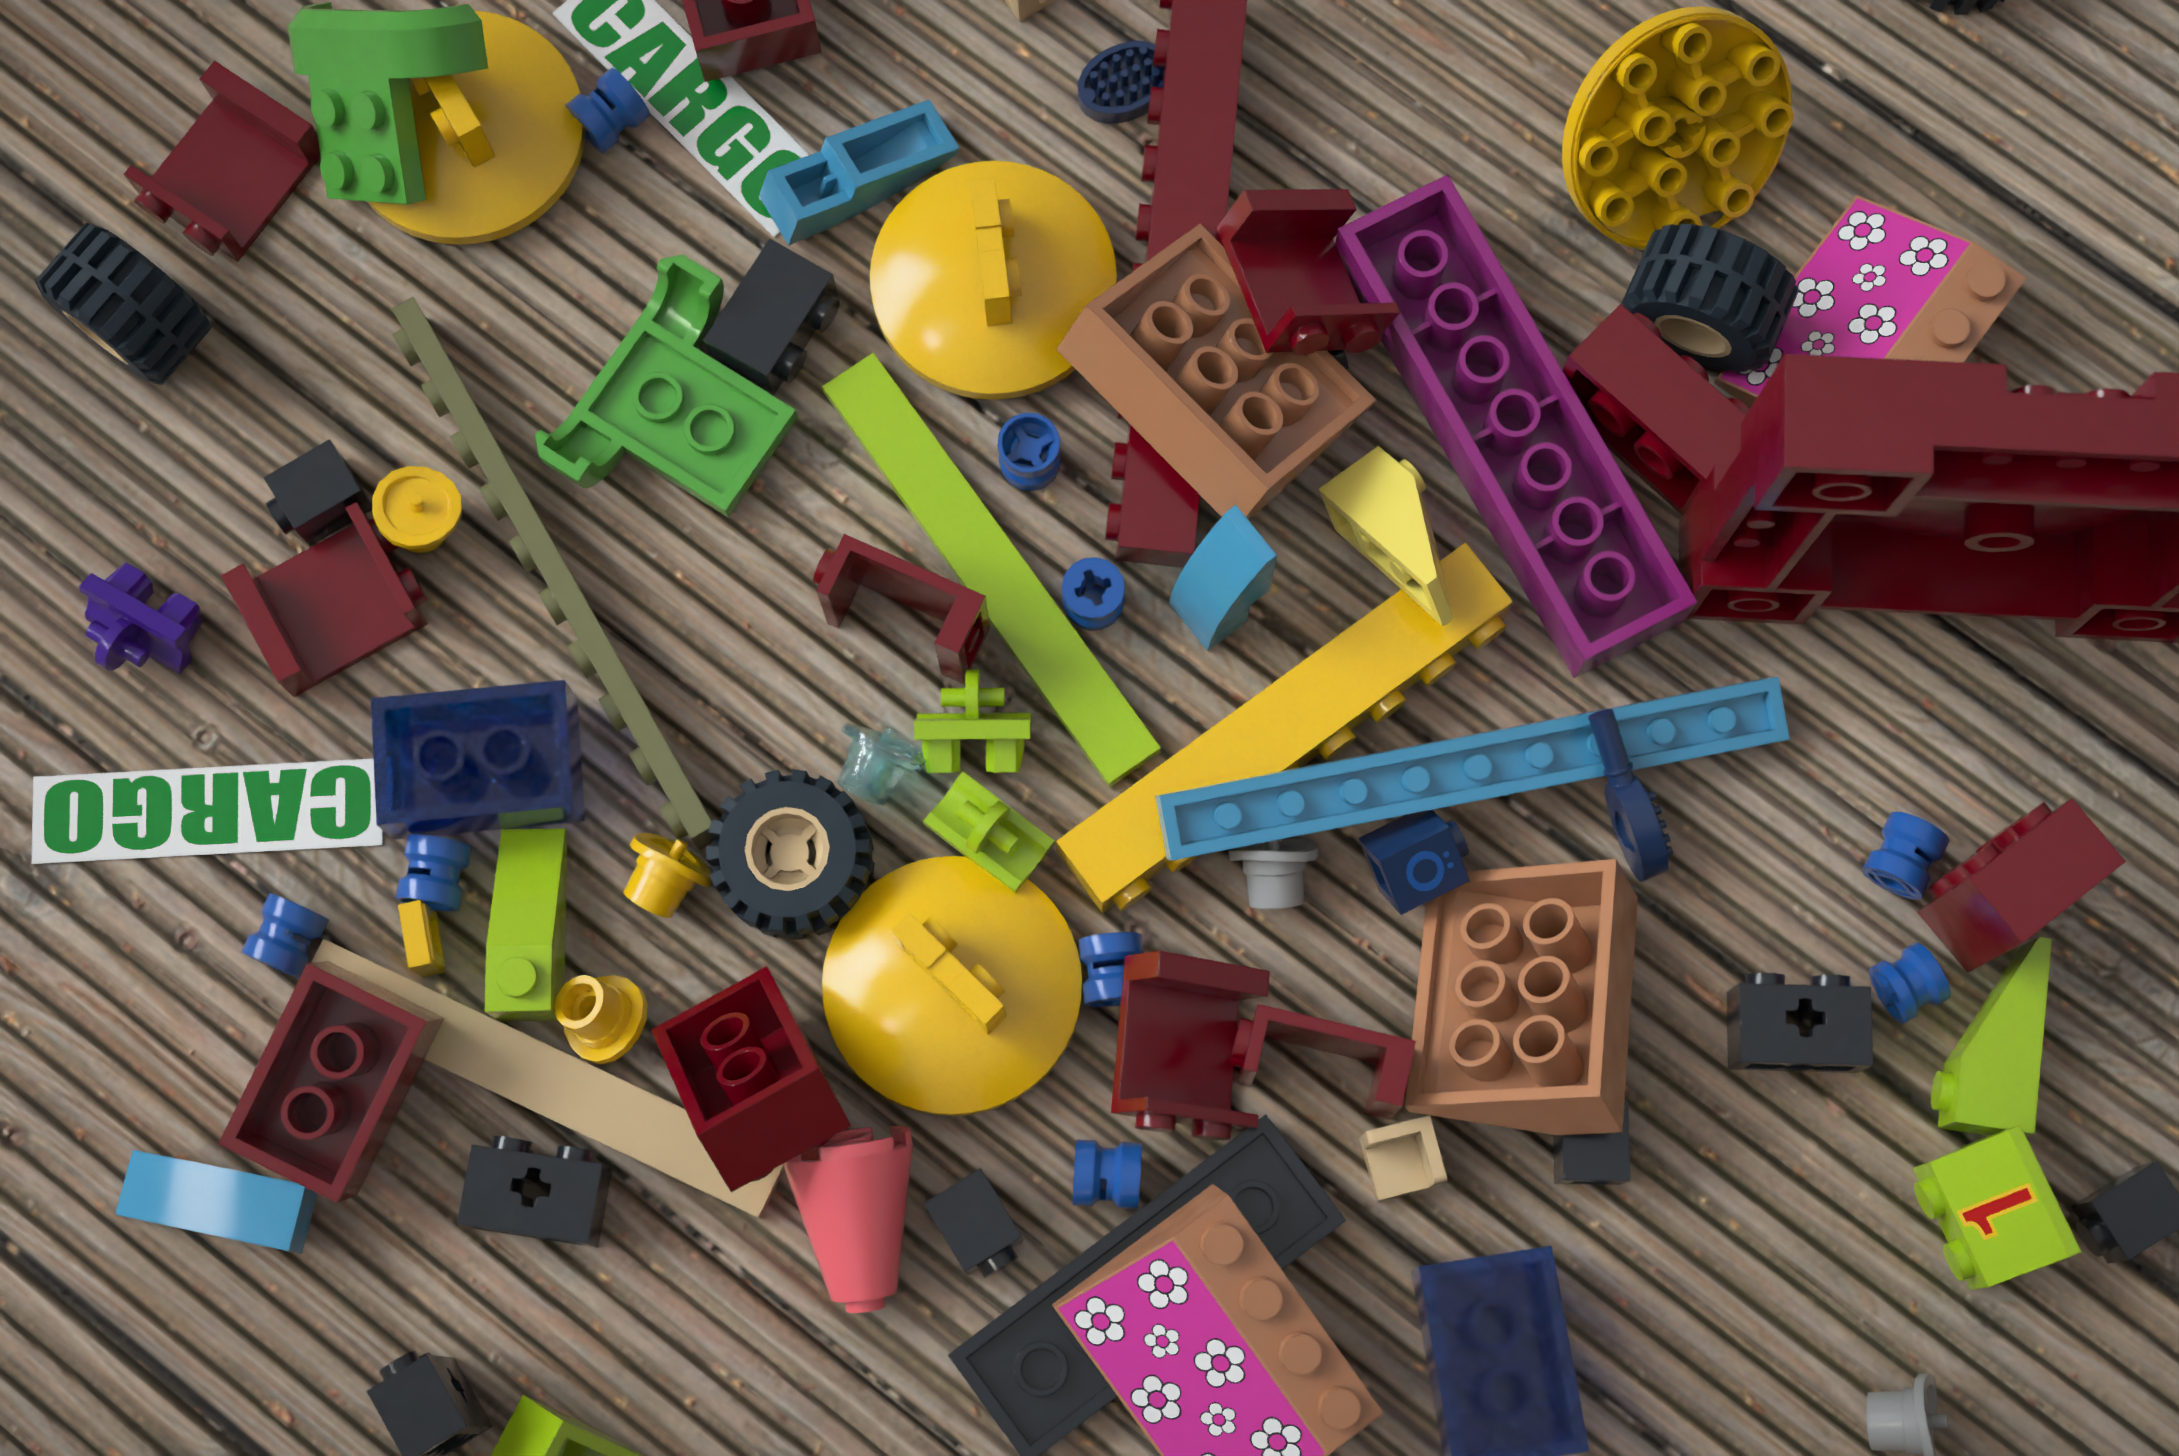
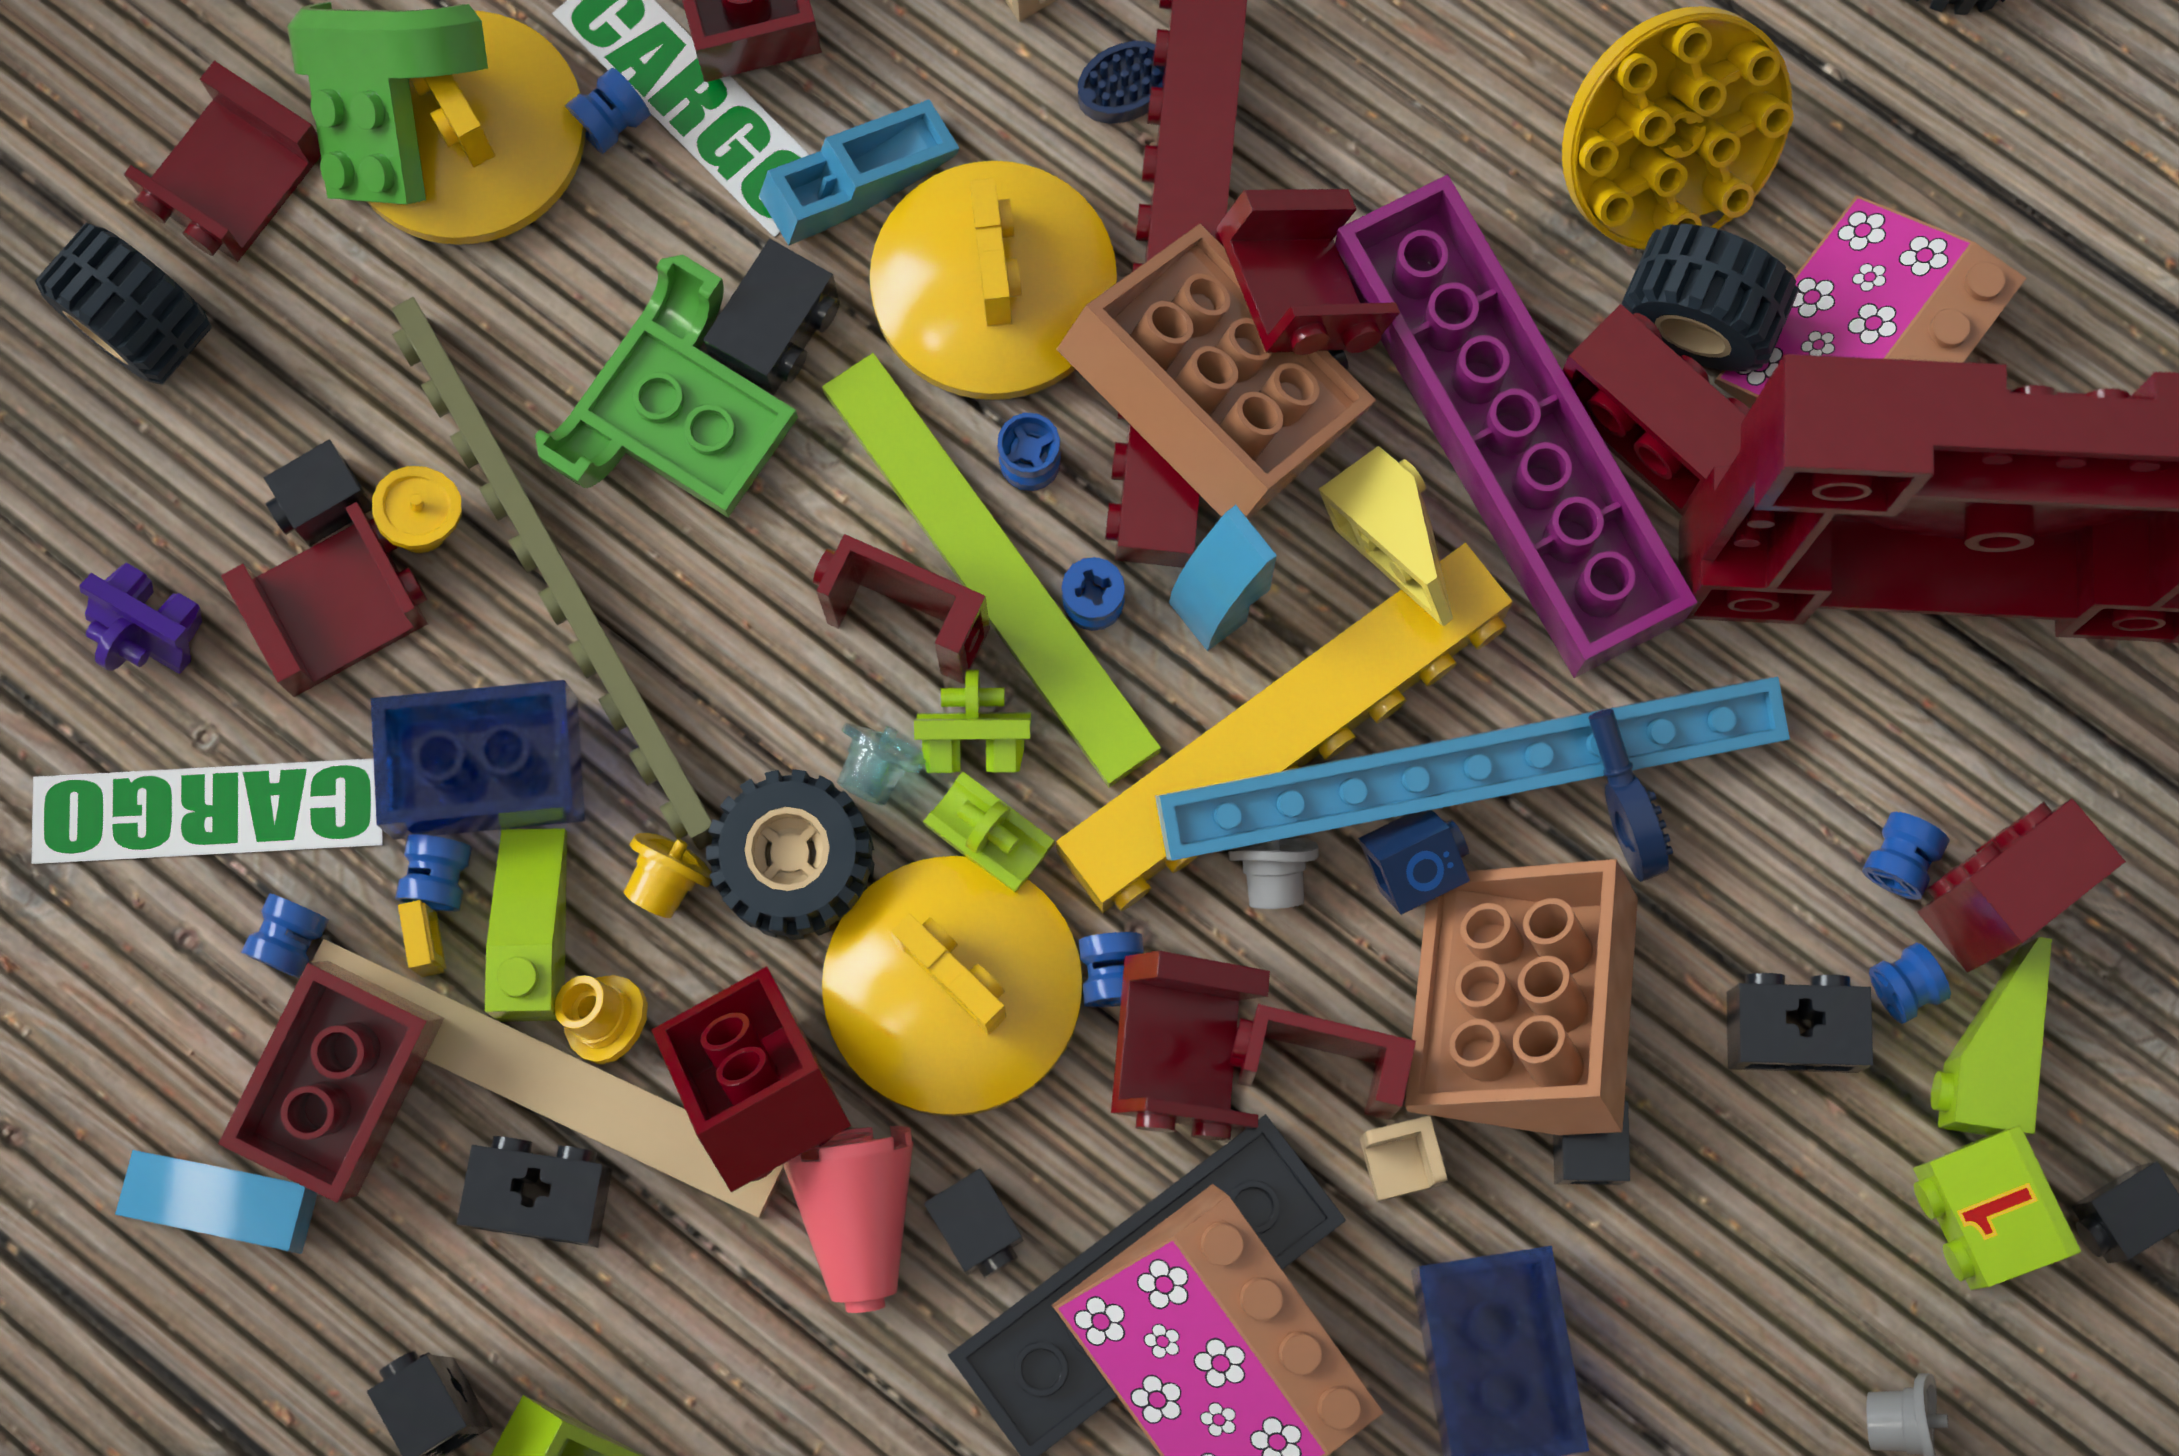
(1107, 1174): blue wheel -> none

